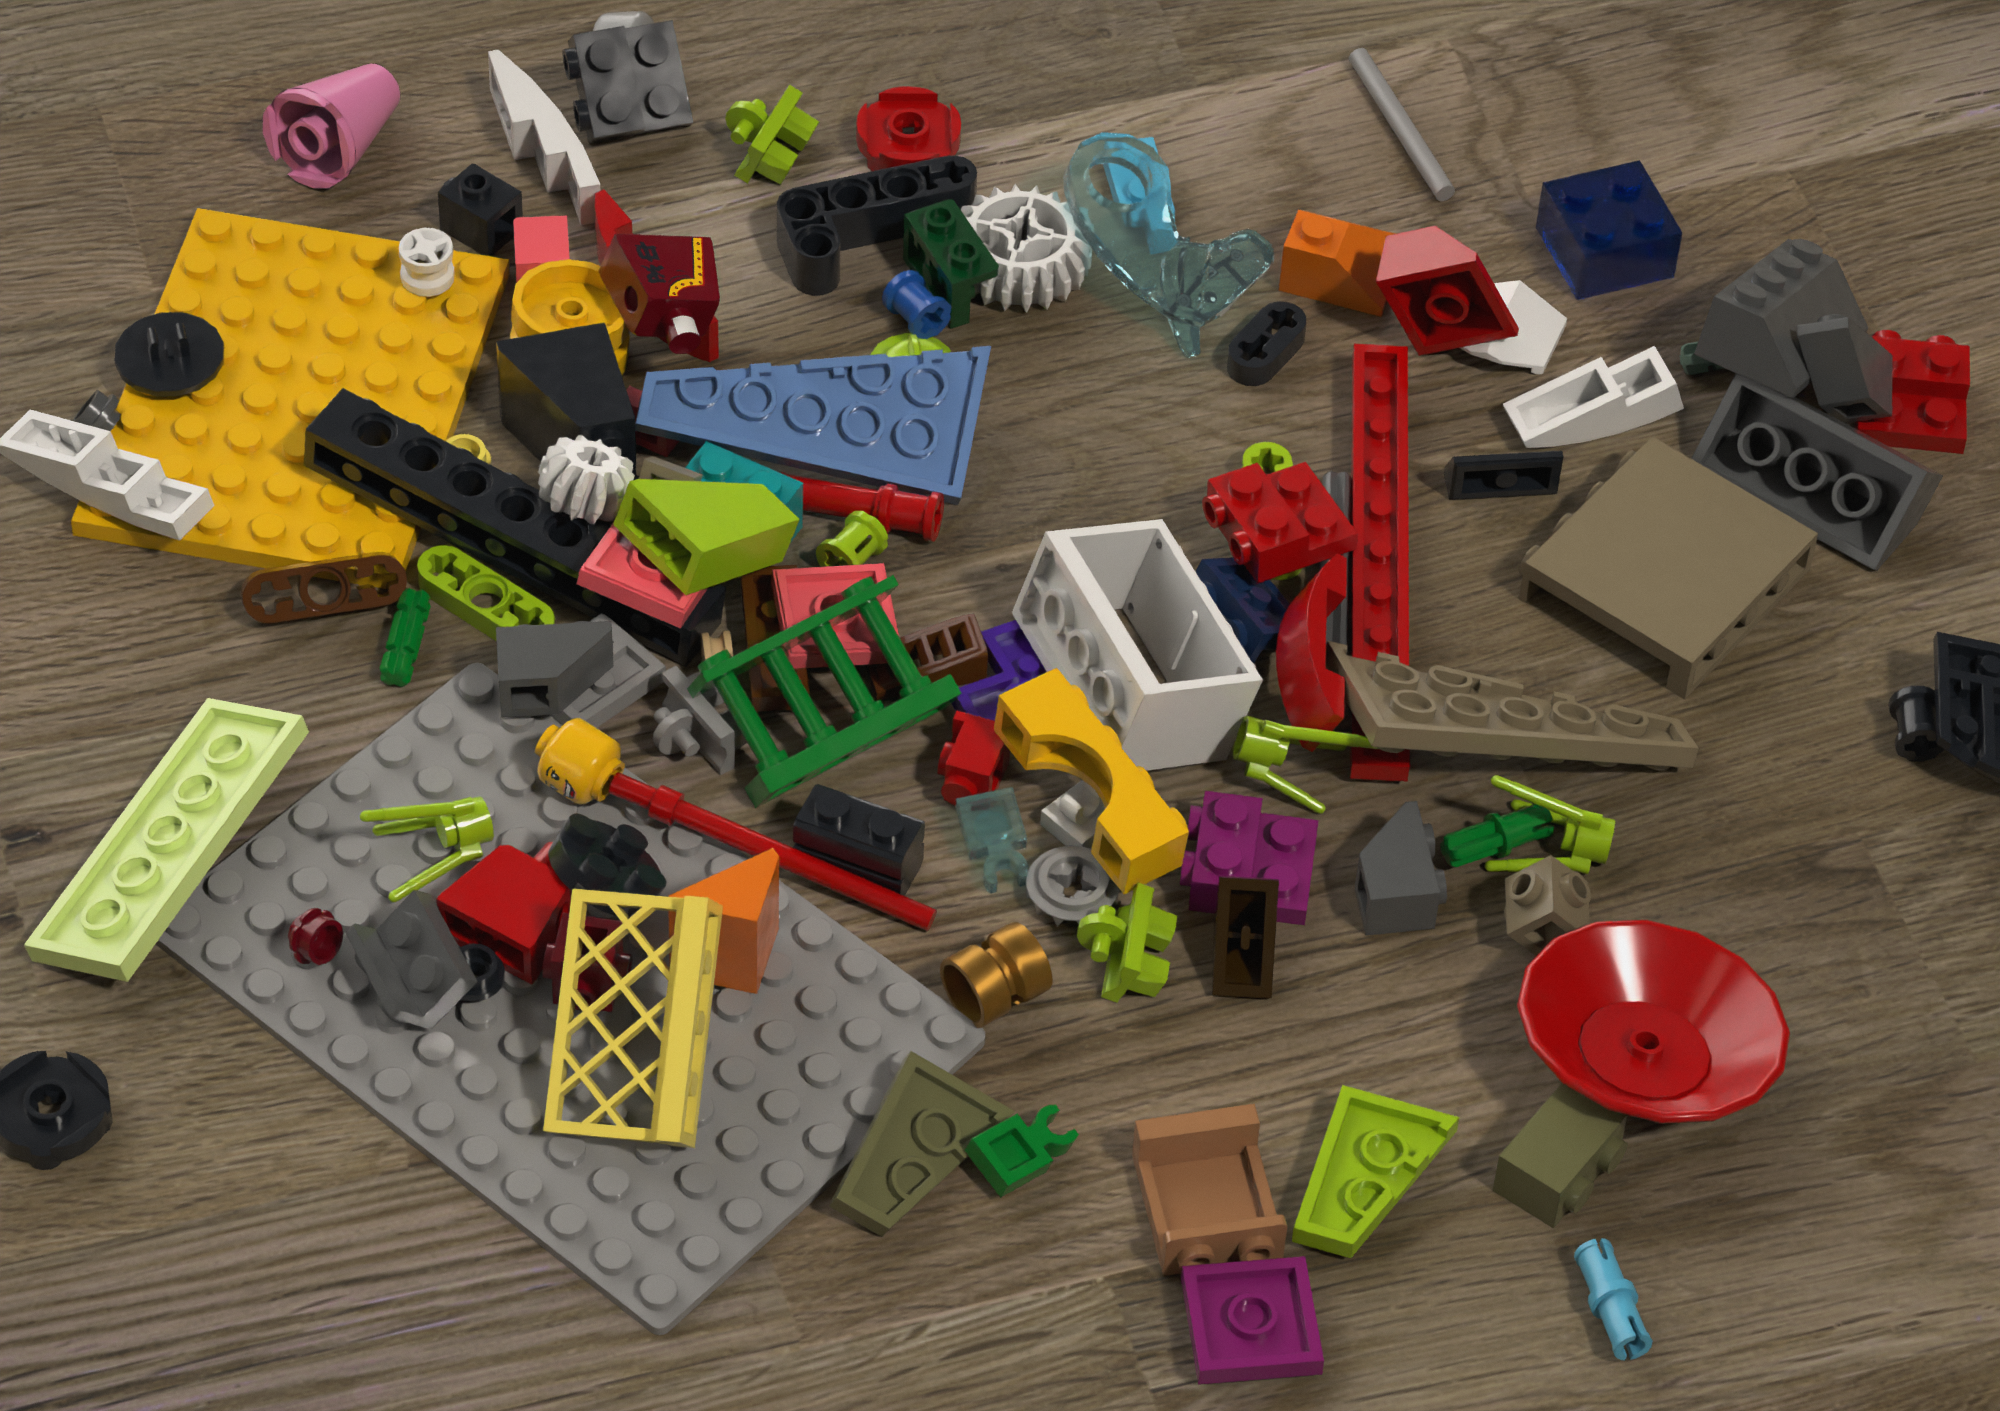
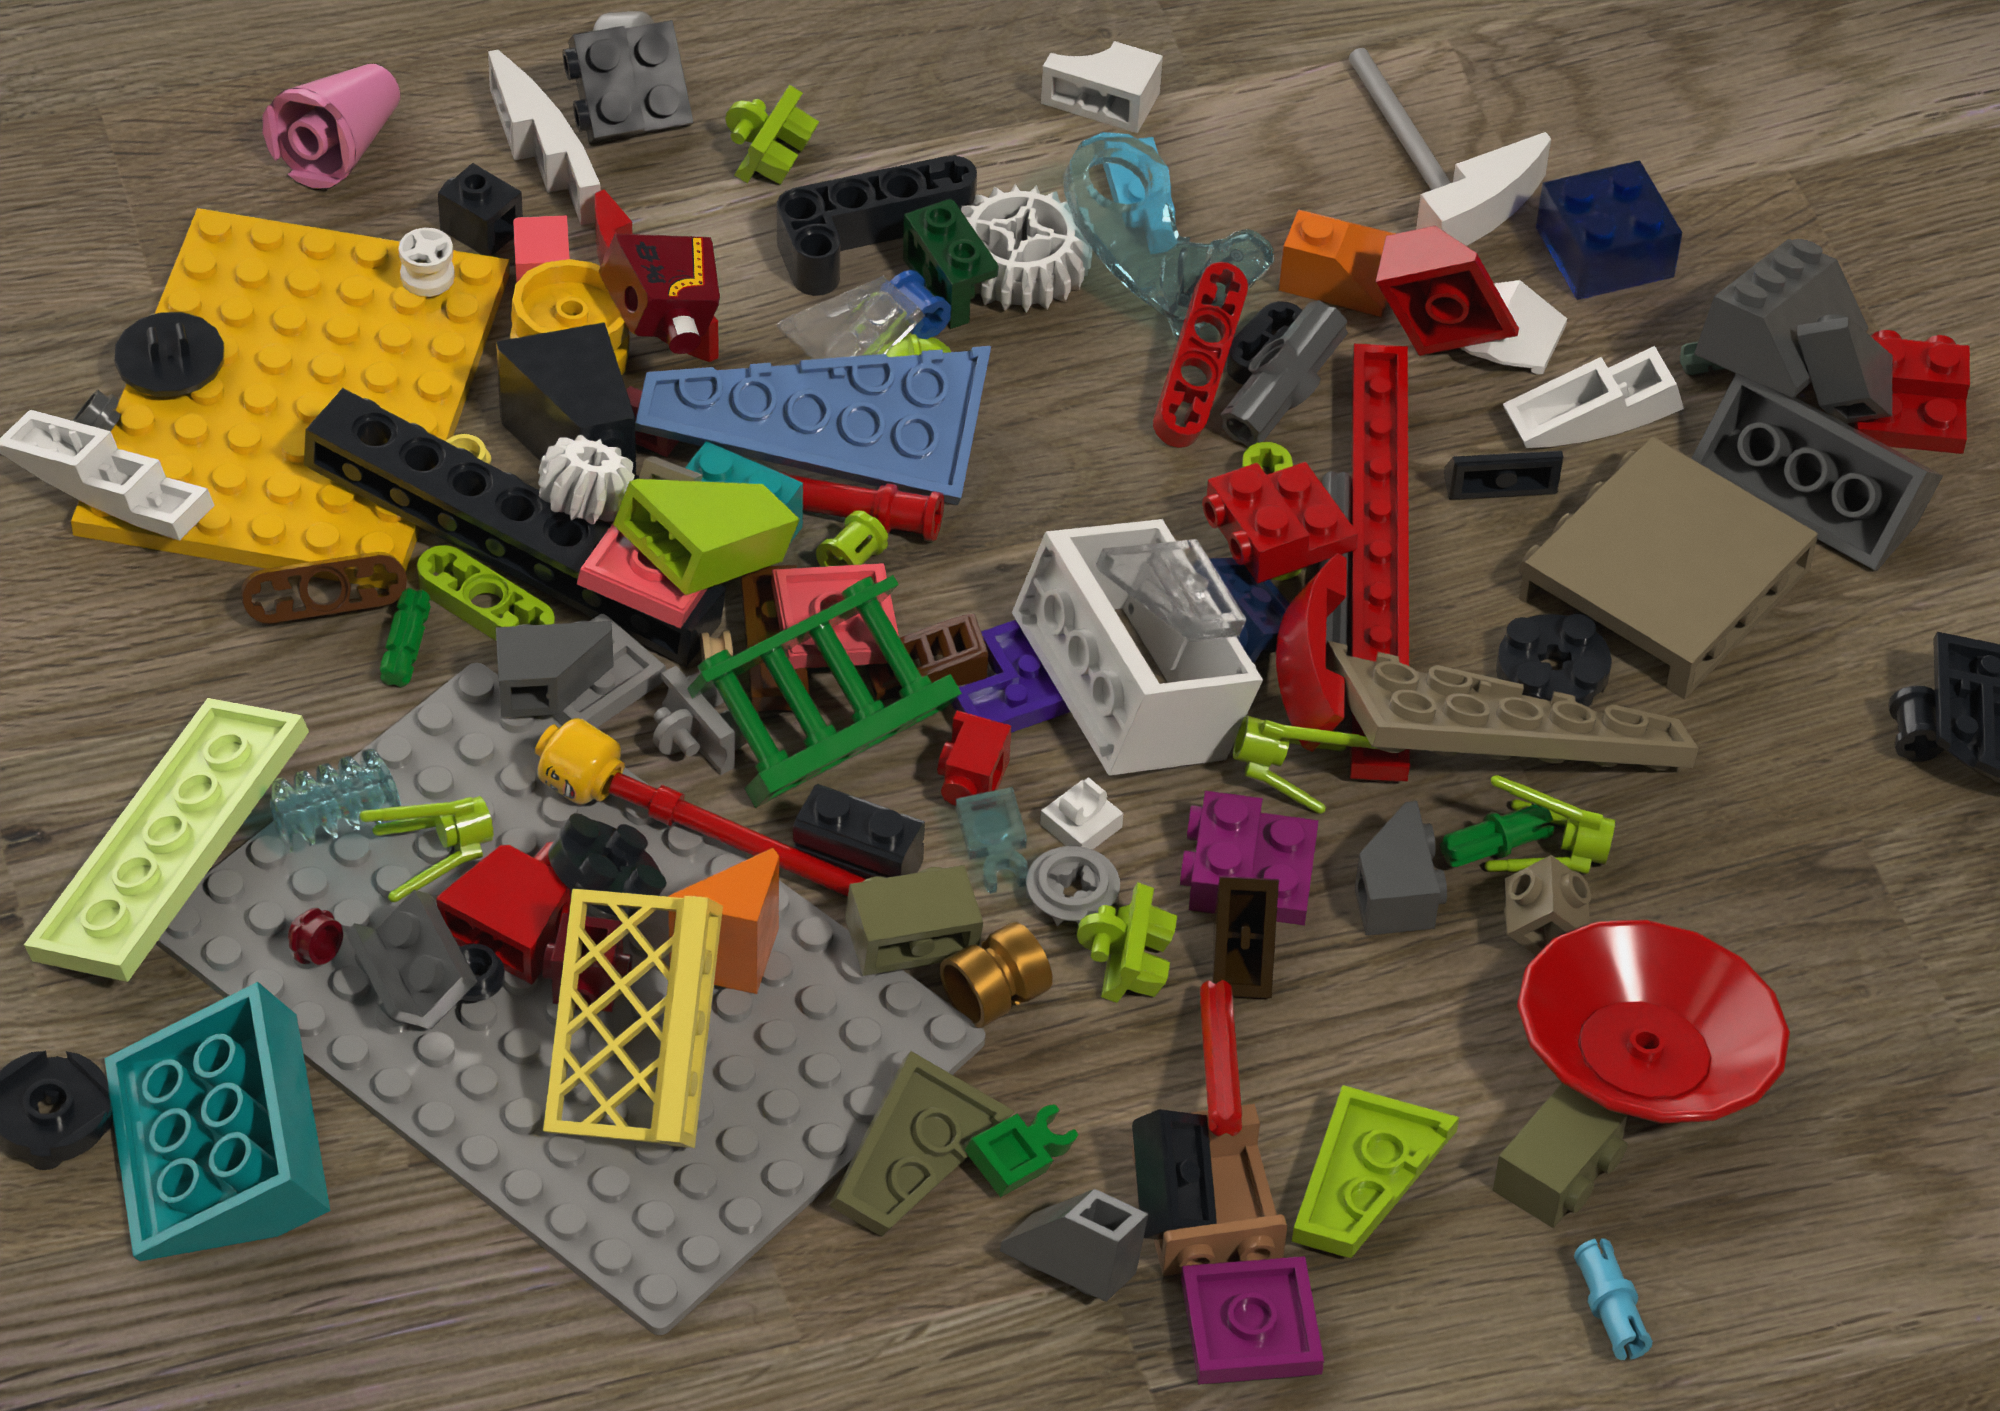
(217, 1129): none -> teal slope
(331, 797): none -> clear light blue piece
(853, 323): none -> clear wing
(882, 124): red plate -> none
(912, 918): none -> olive brick
(1053, 728): yellow arch -> none
(1083, 1242): none -> dark grey slope
(1105, 86): none -> white arch
(1173, 1171): none -> black slope
(1177, 586): none -> clear wing
(1204, 355): none -> red beam
(1220, 1058): none -> red axle
(1284, 373): none -> dark grey piece
(1486, 190): none -> white slope
(1558, 637): none -> black plate

